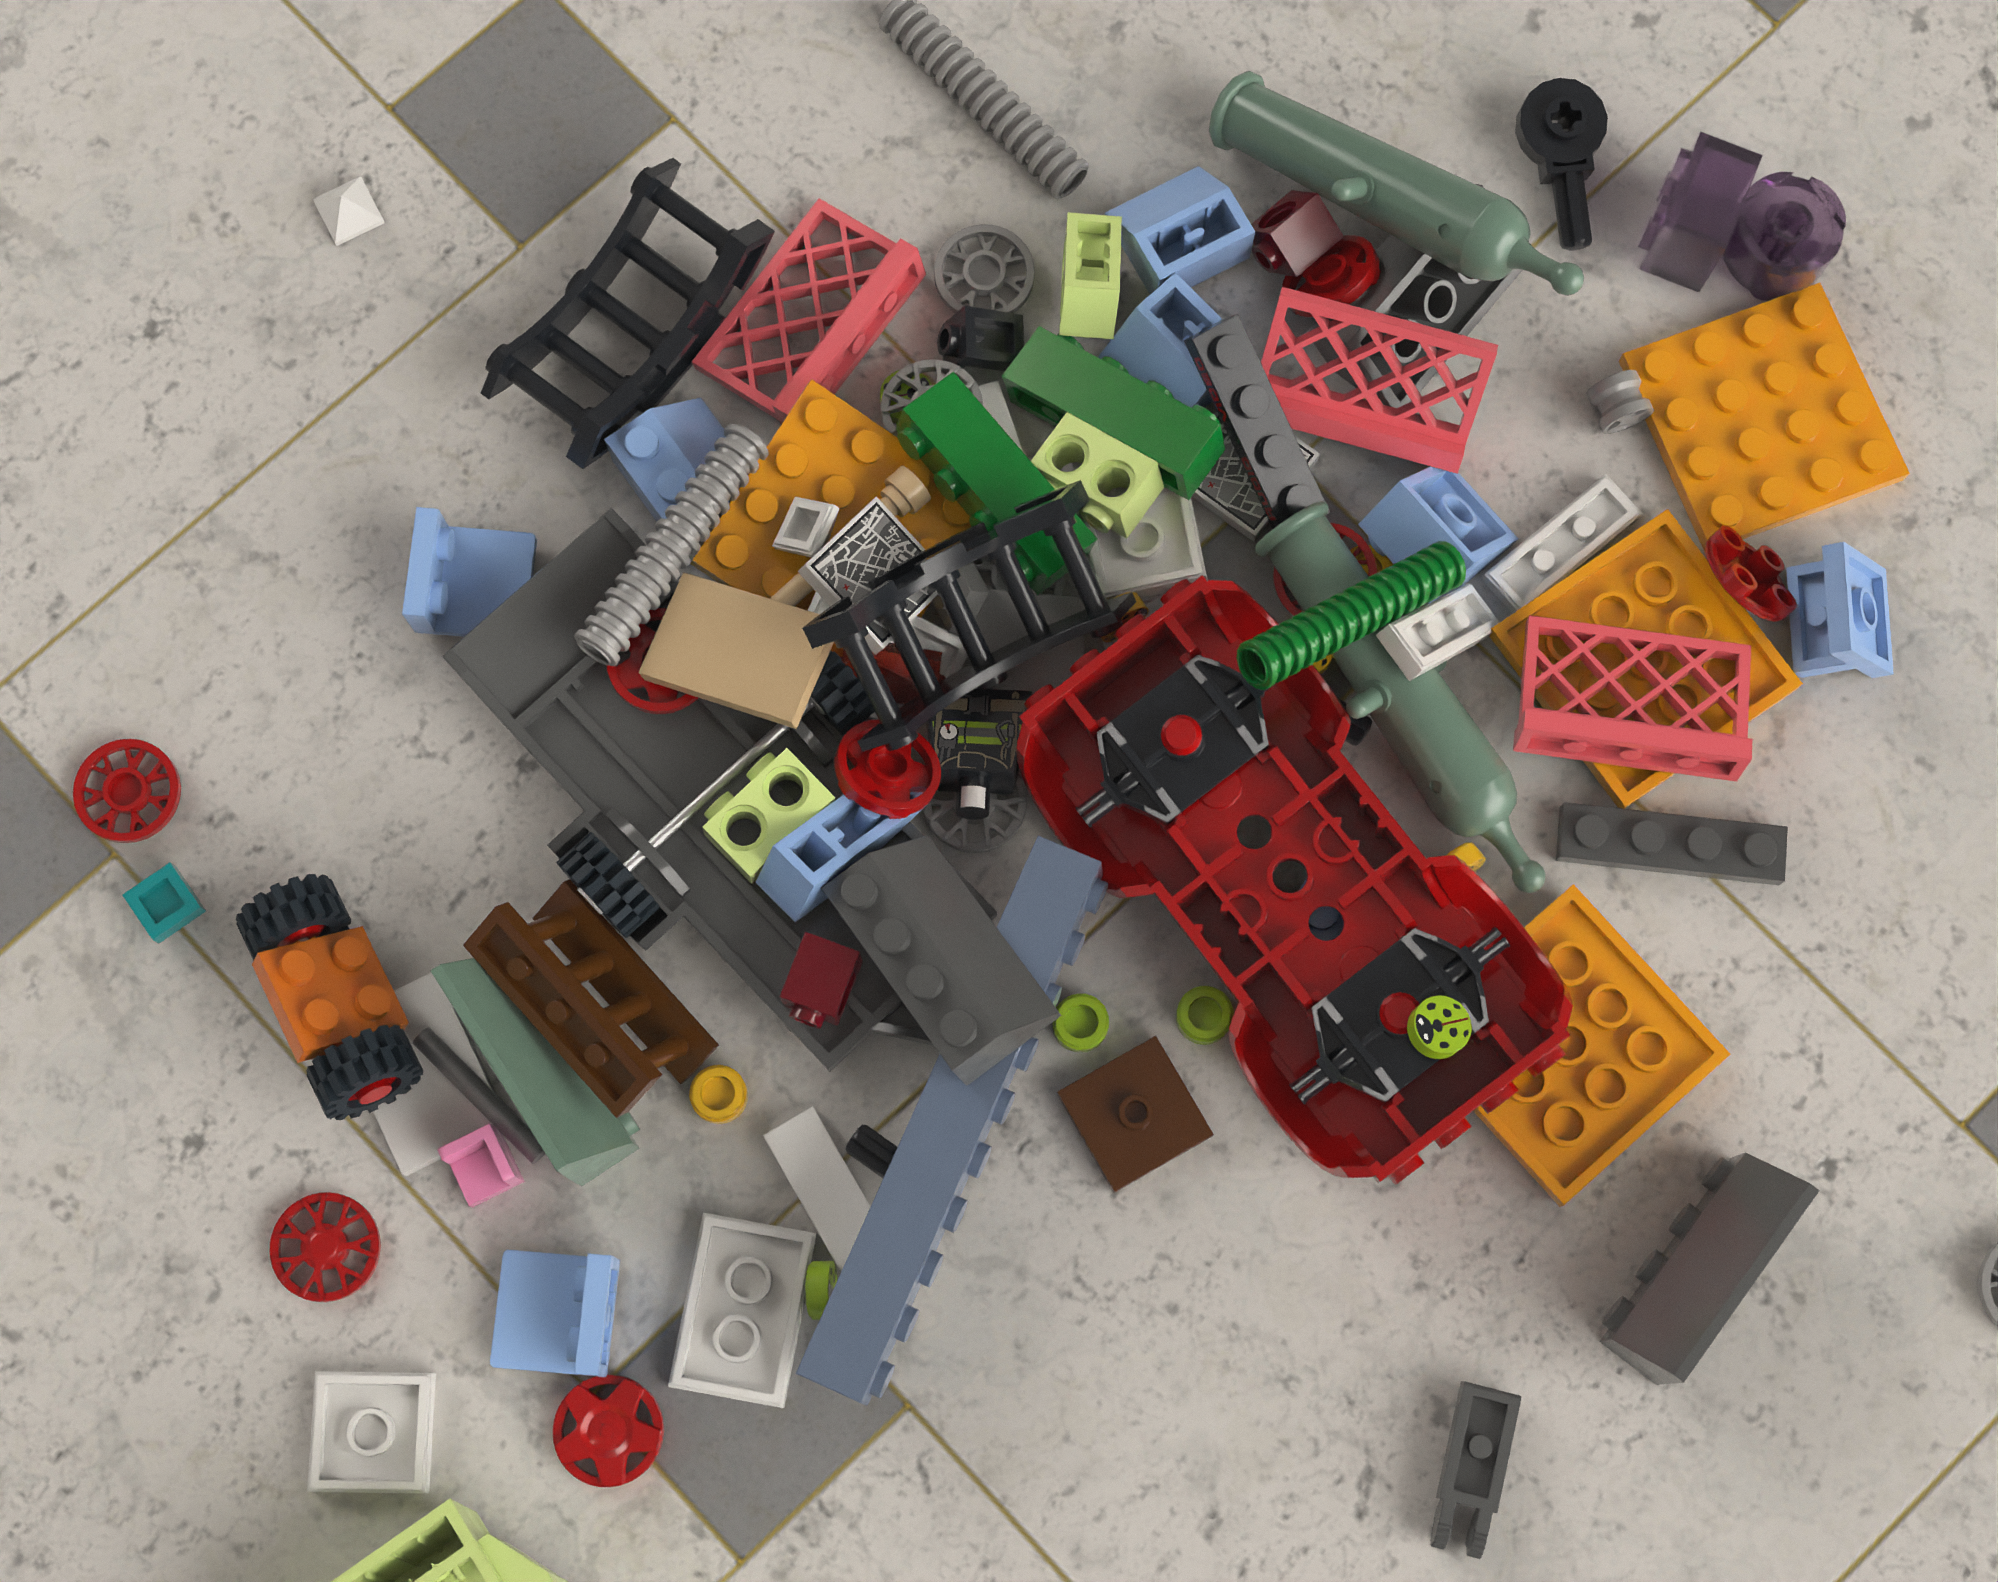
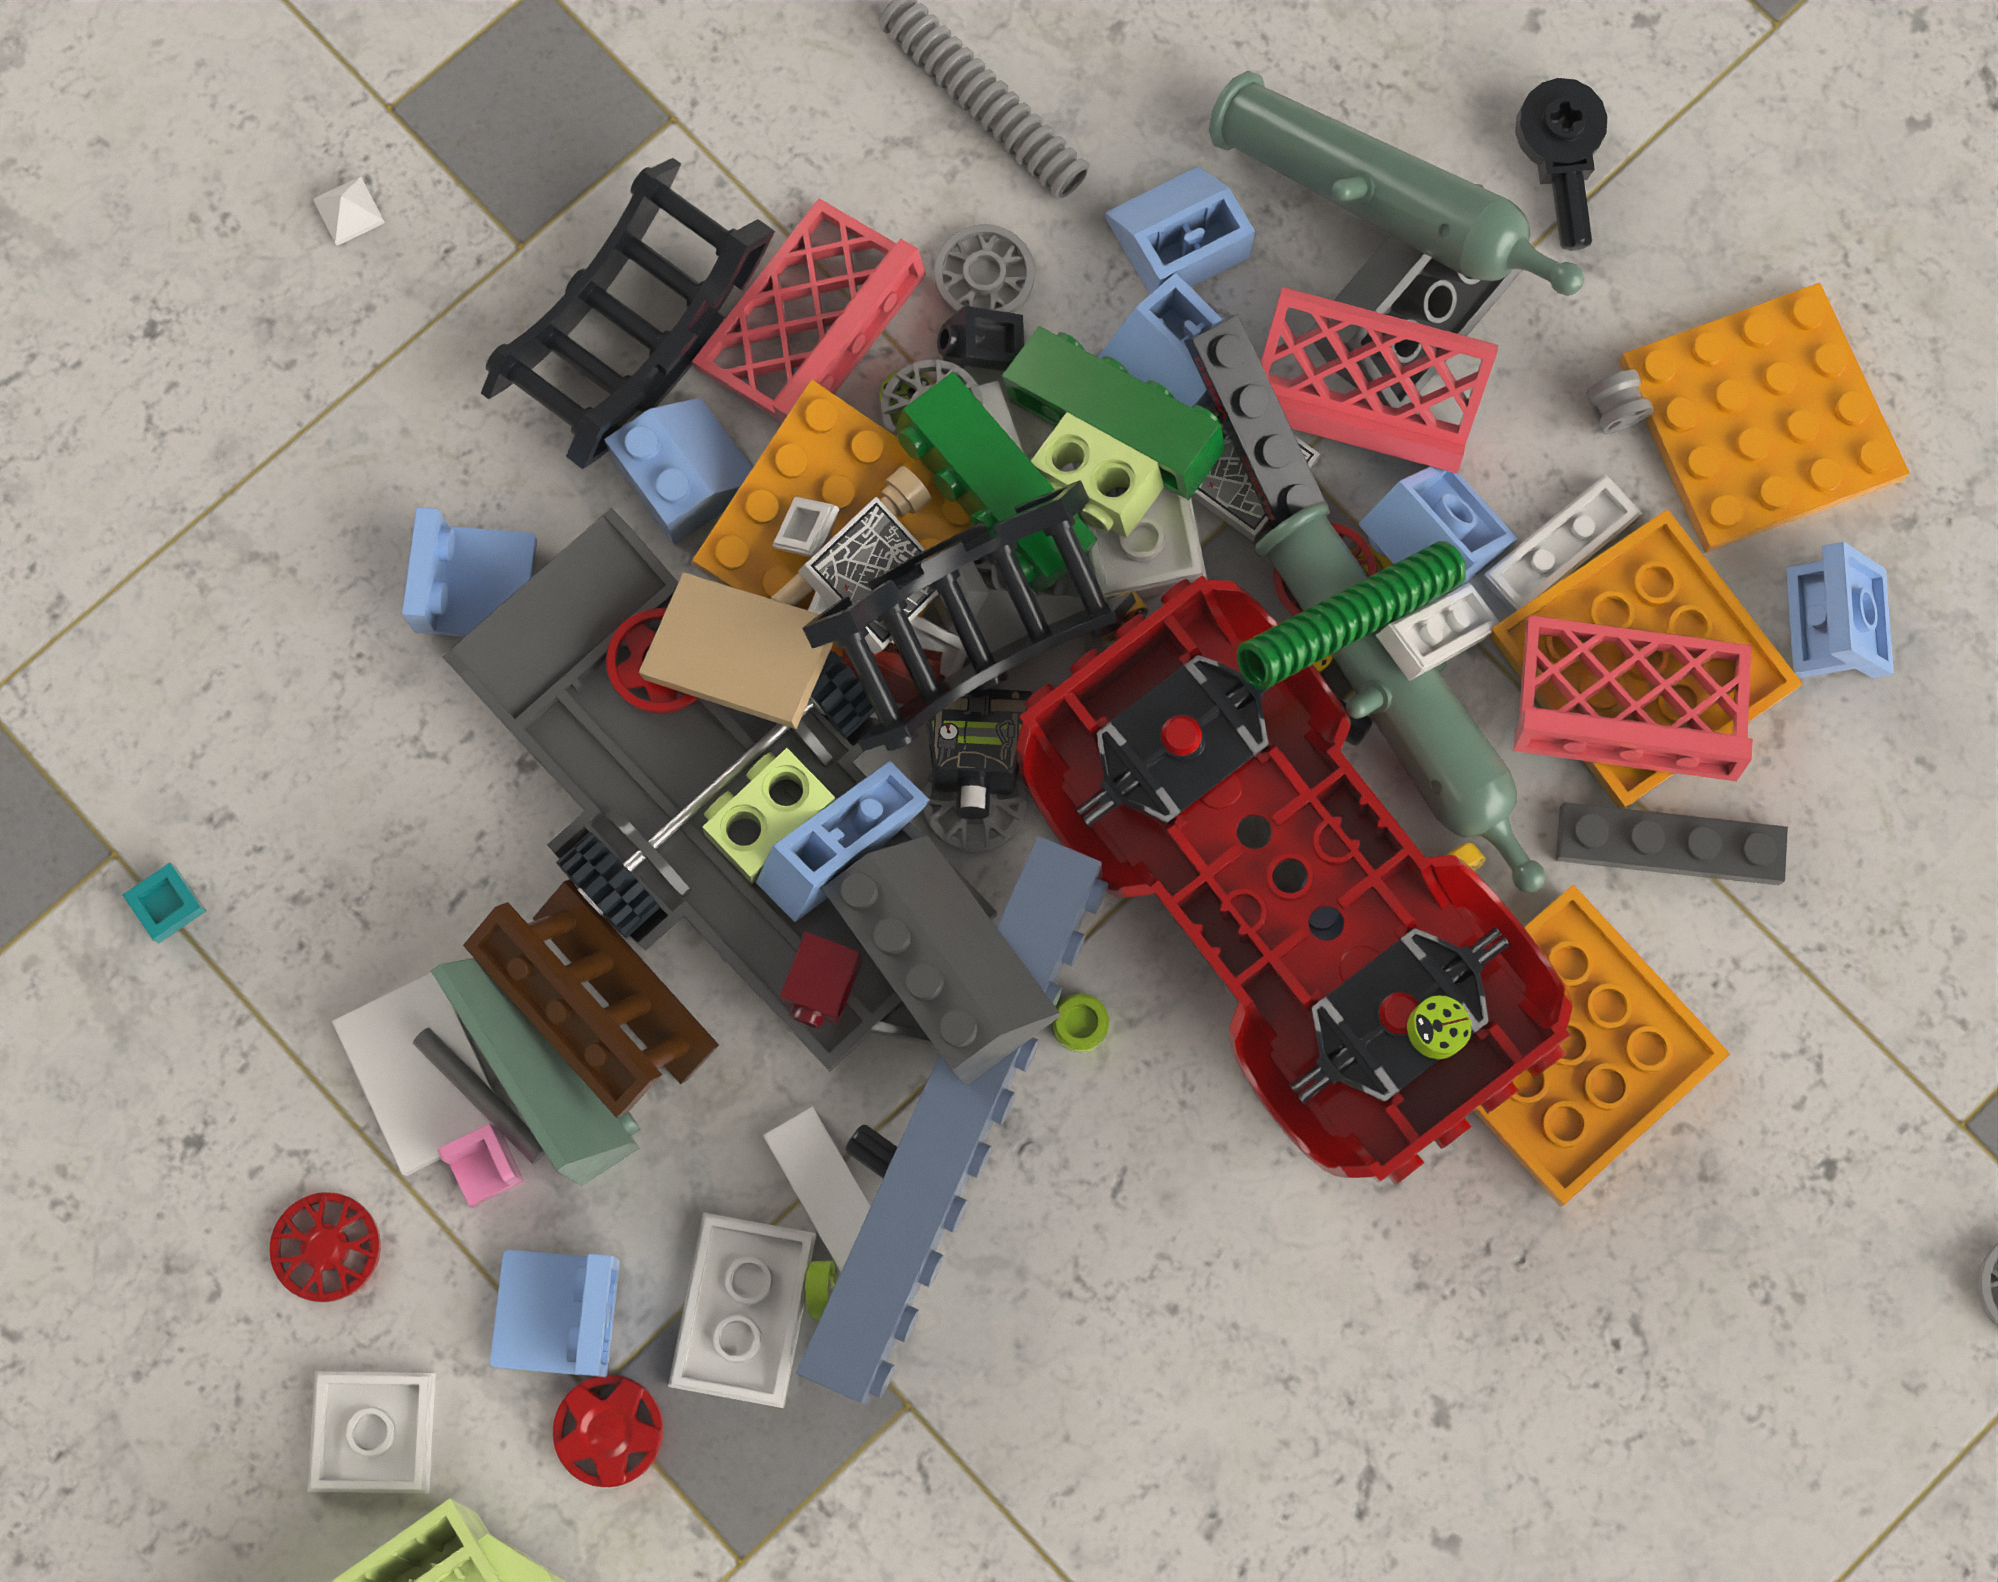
(126, 791): red wheel -> none
(329, 996): plate -> none
(671, 545): light grey piece -> none
(718, 1094): yellow tile -> none
(884, 777): red wheel -> none
(1090, 276): yellowish green brick -> none
(1134, 1114): reddish brown plate -> none
(1204, 1015): lime tile -> none
(1294, 233): dark red brick -> none
(1339, 275): red wheel -> none
(1475, 1462): dark grey hinge -> none
(1697, 210): clear purple brick -> none
(1706, 1267): dark grey slope -> none
(1749, 574): red dish -> none
(1785, 235): clear purple brick -> none

